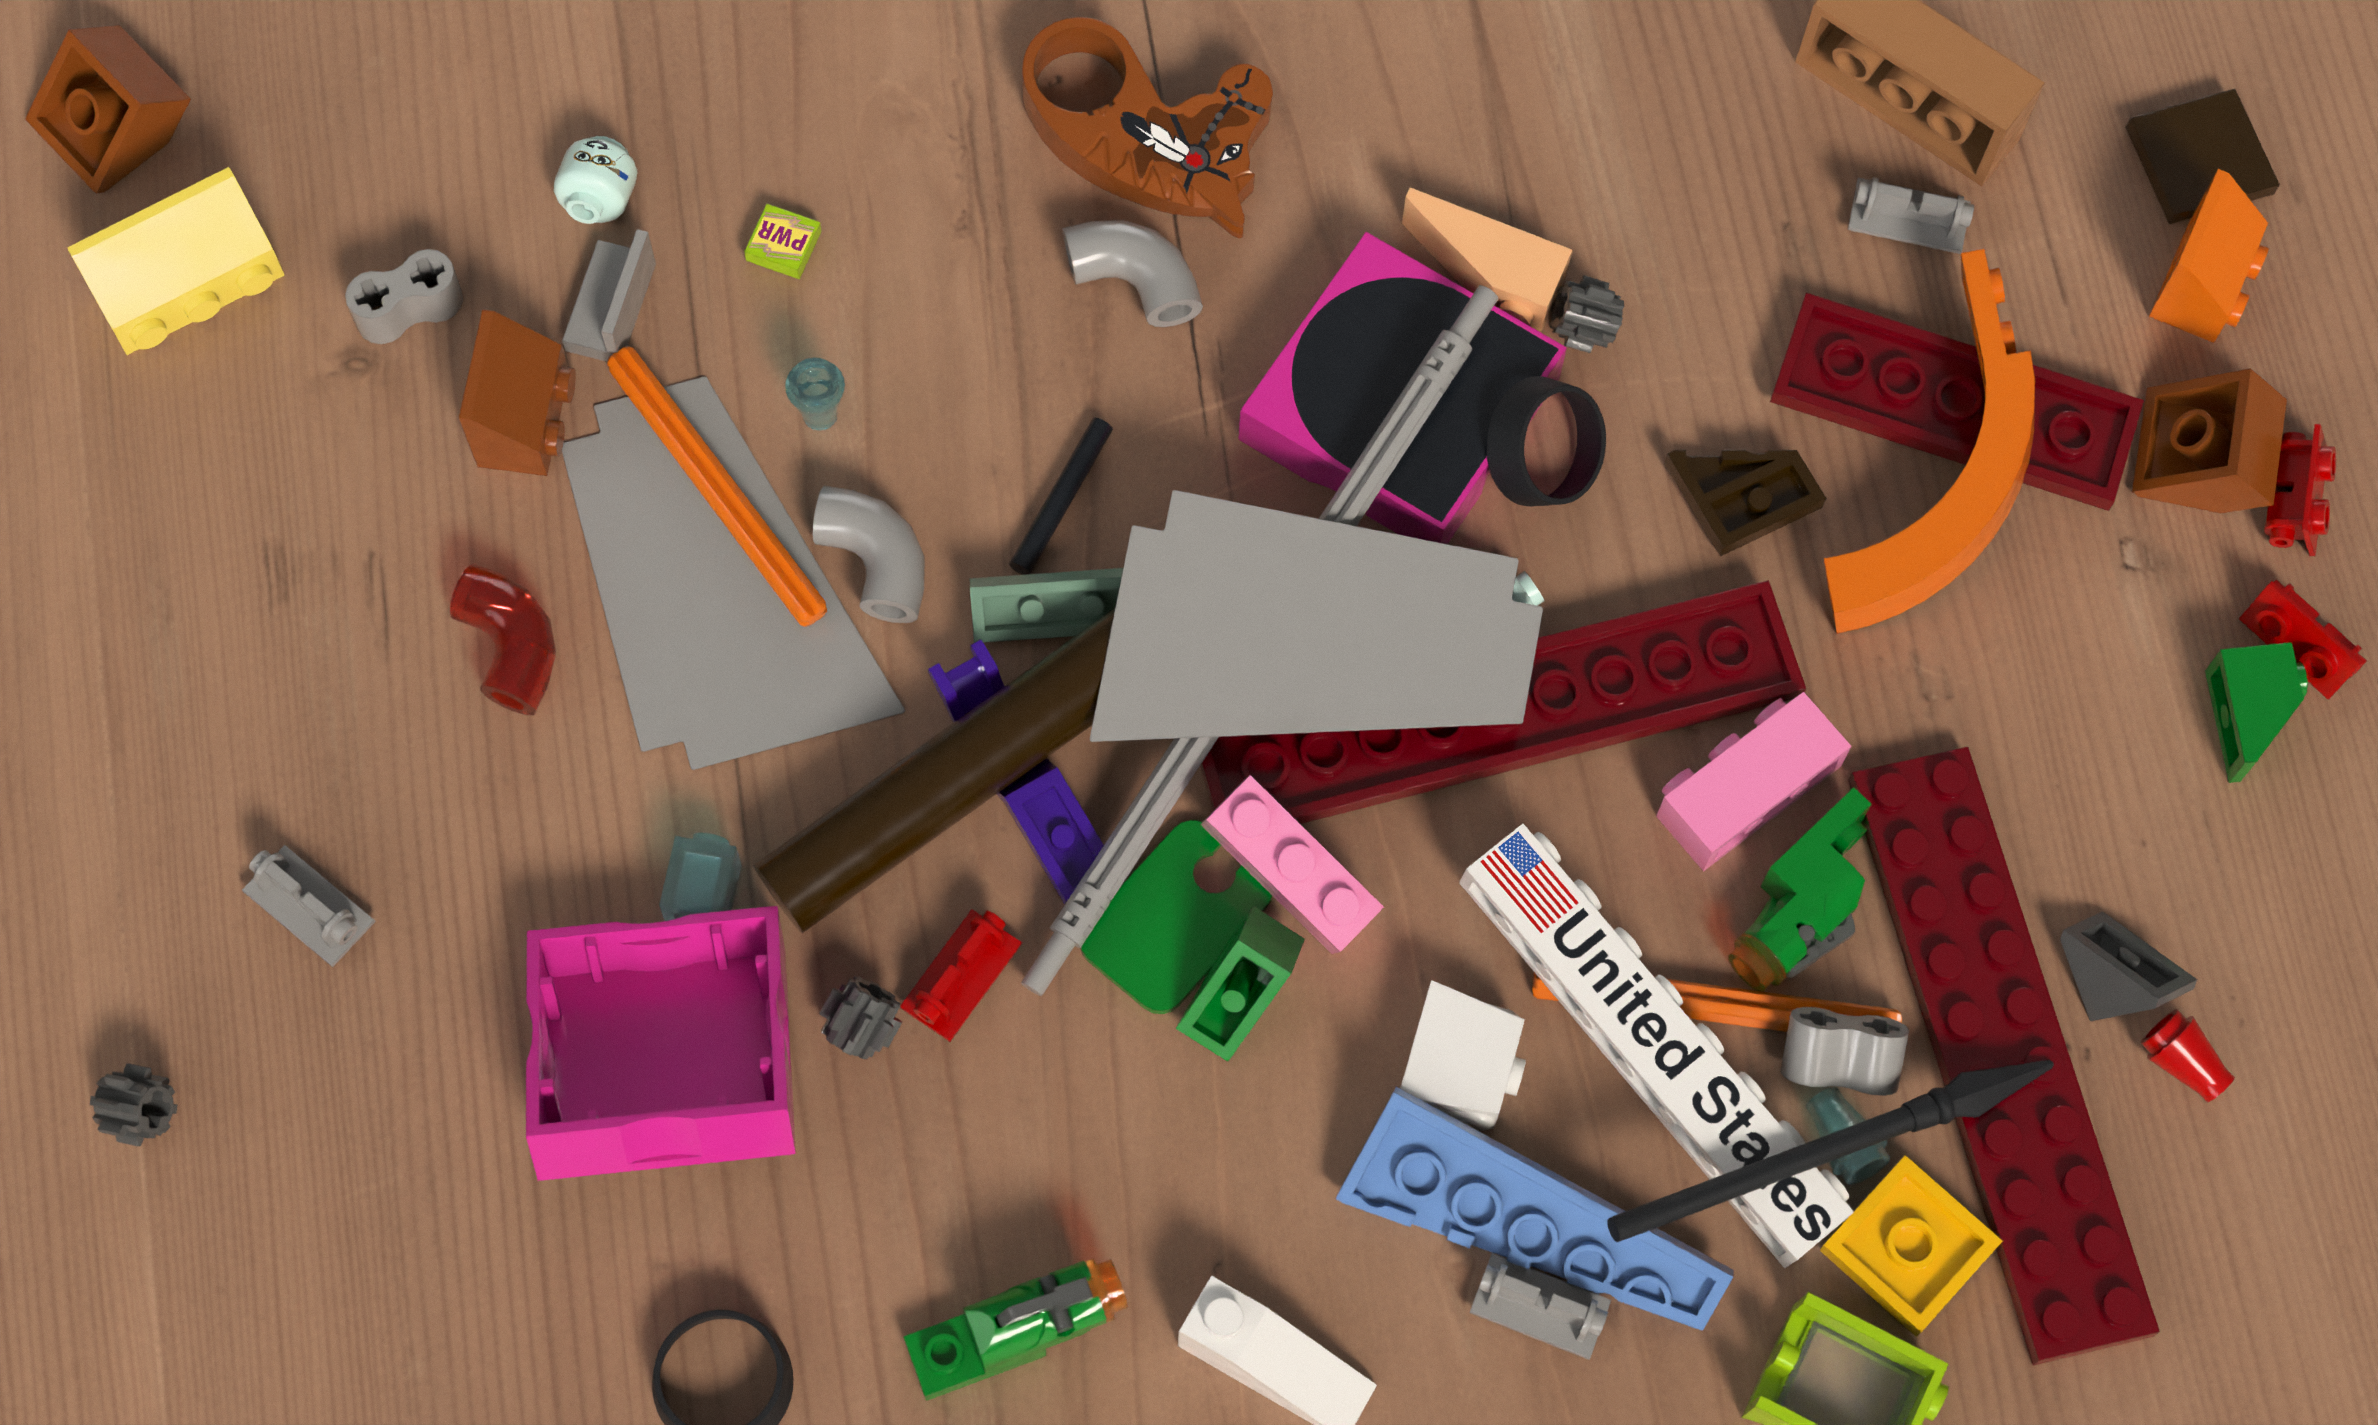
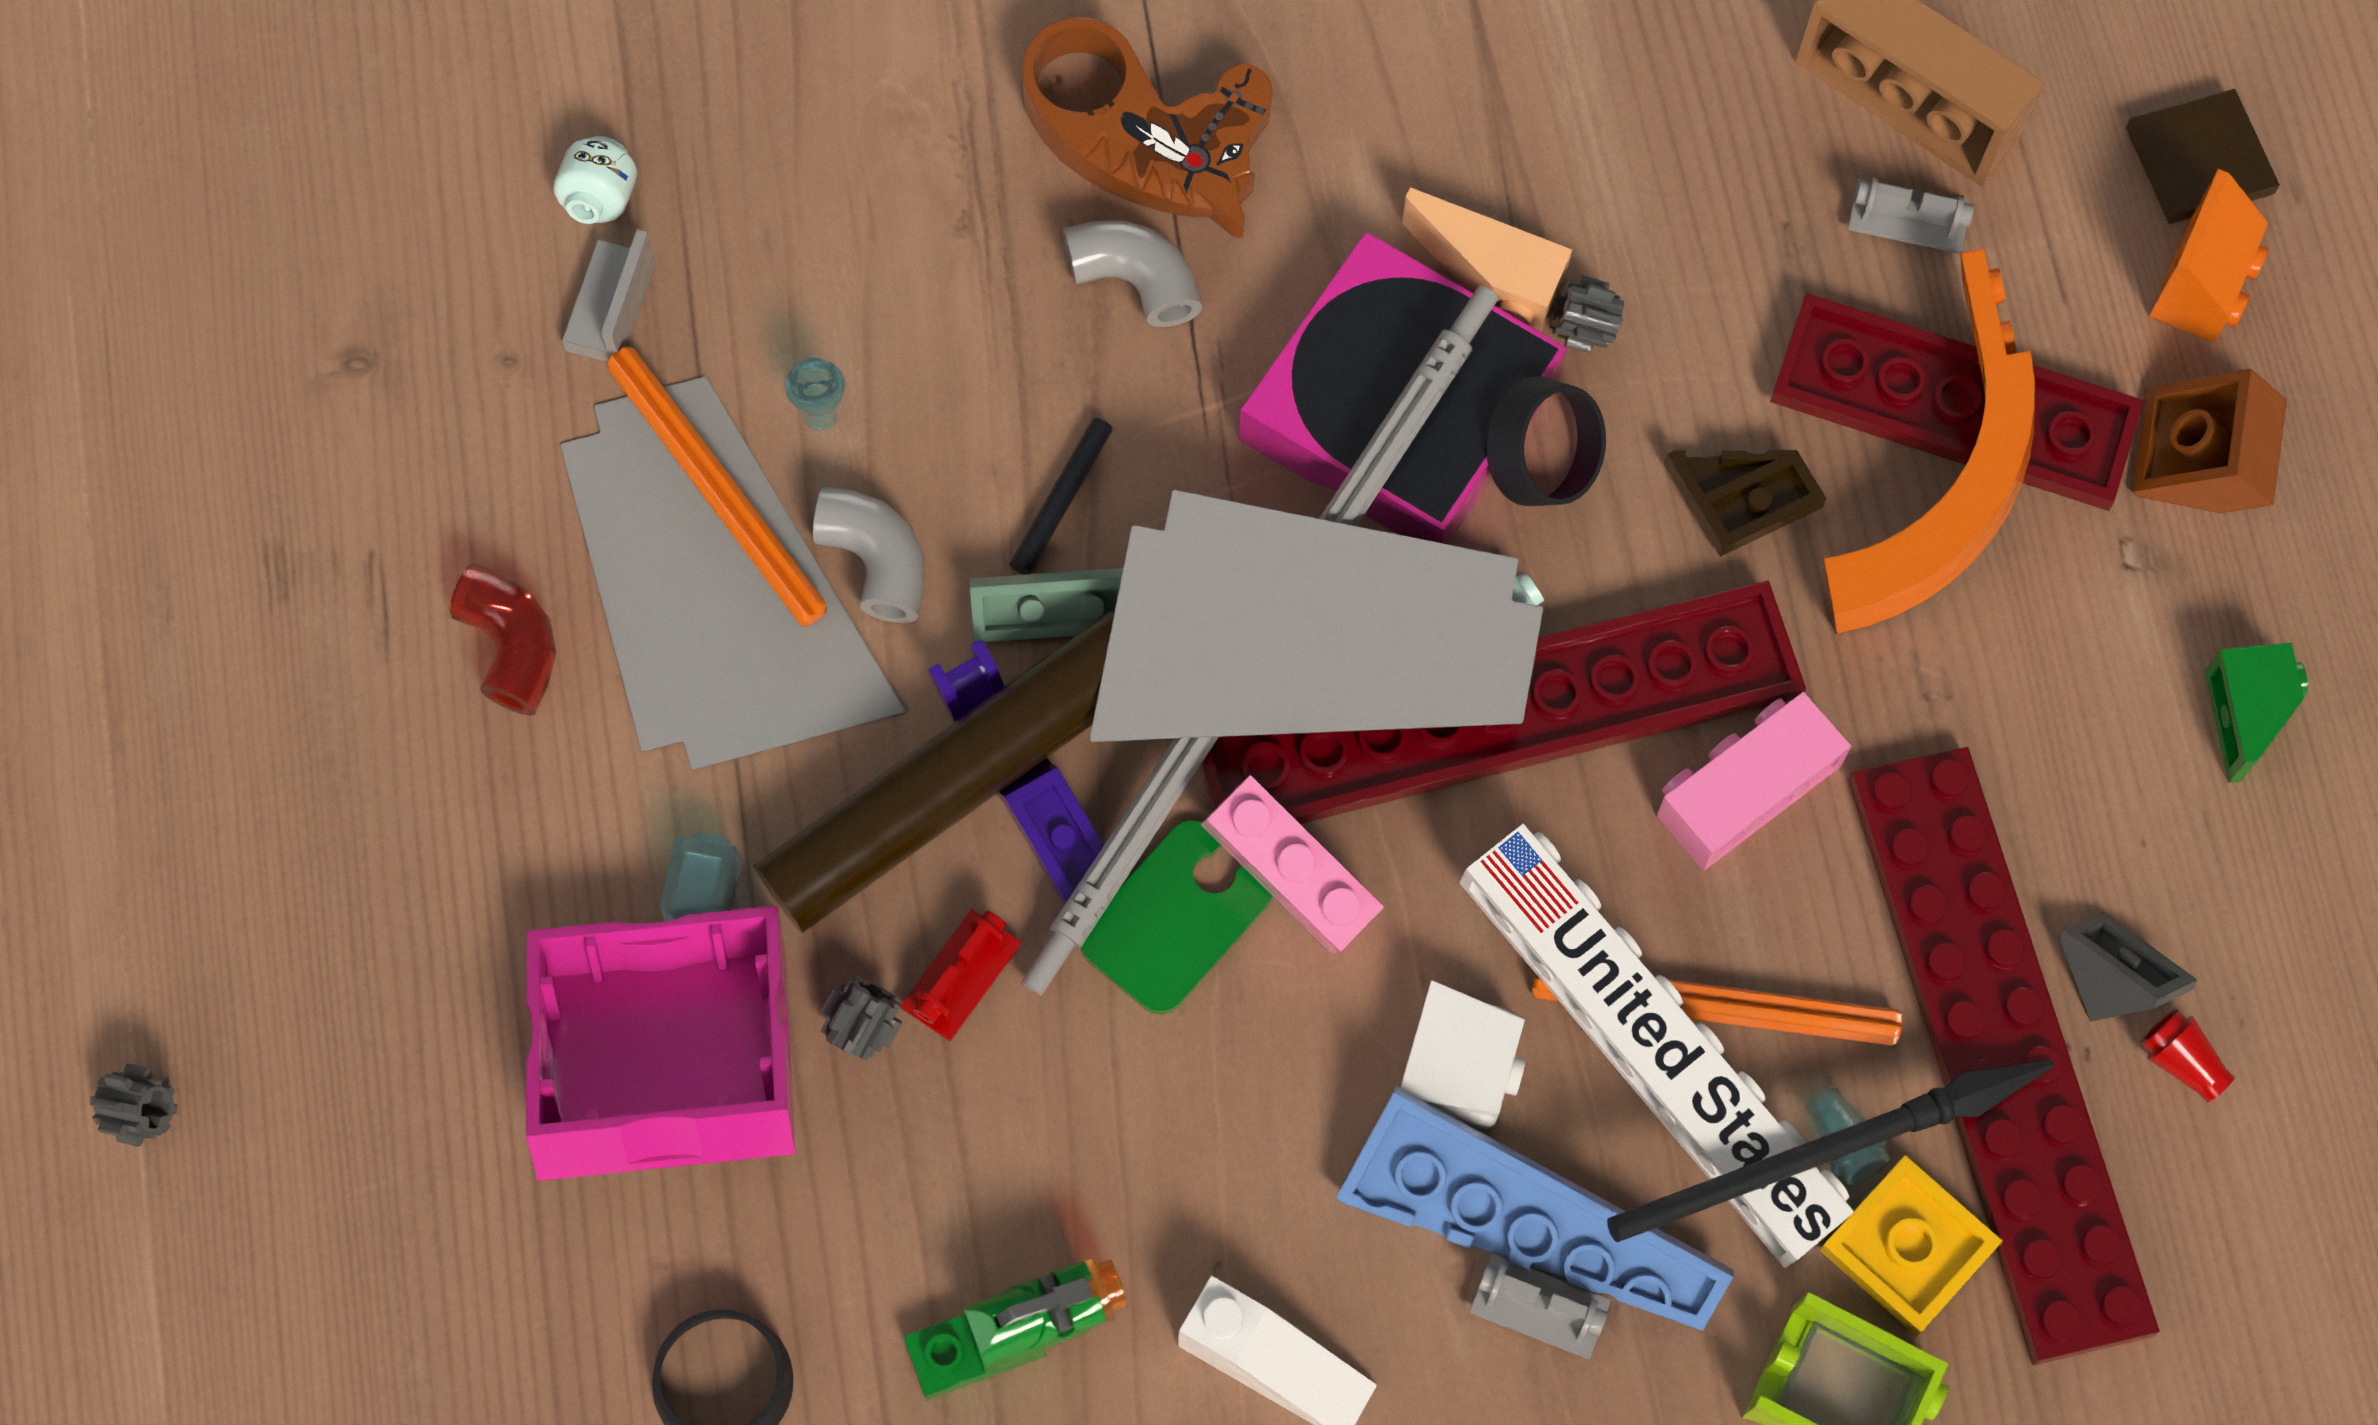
(105, 105): dark orange slope -> none
(177, 261): light yellow slope -> none
(306, 904): light grey hinge -> none
(404, 296): light grey axle -> none
(515, 397): dark orange slope -> none
(783, 241): tile -> none
(1241, 983): green slope -> none
(1809, 901): green plate -> none
(1844, 1051): light grey axle -> none
(2285, 617): red hinge -> none
(2304, 511): red hinge -> none

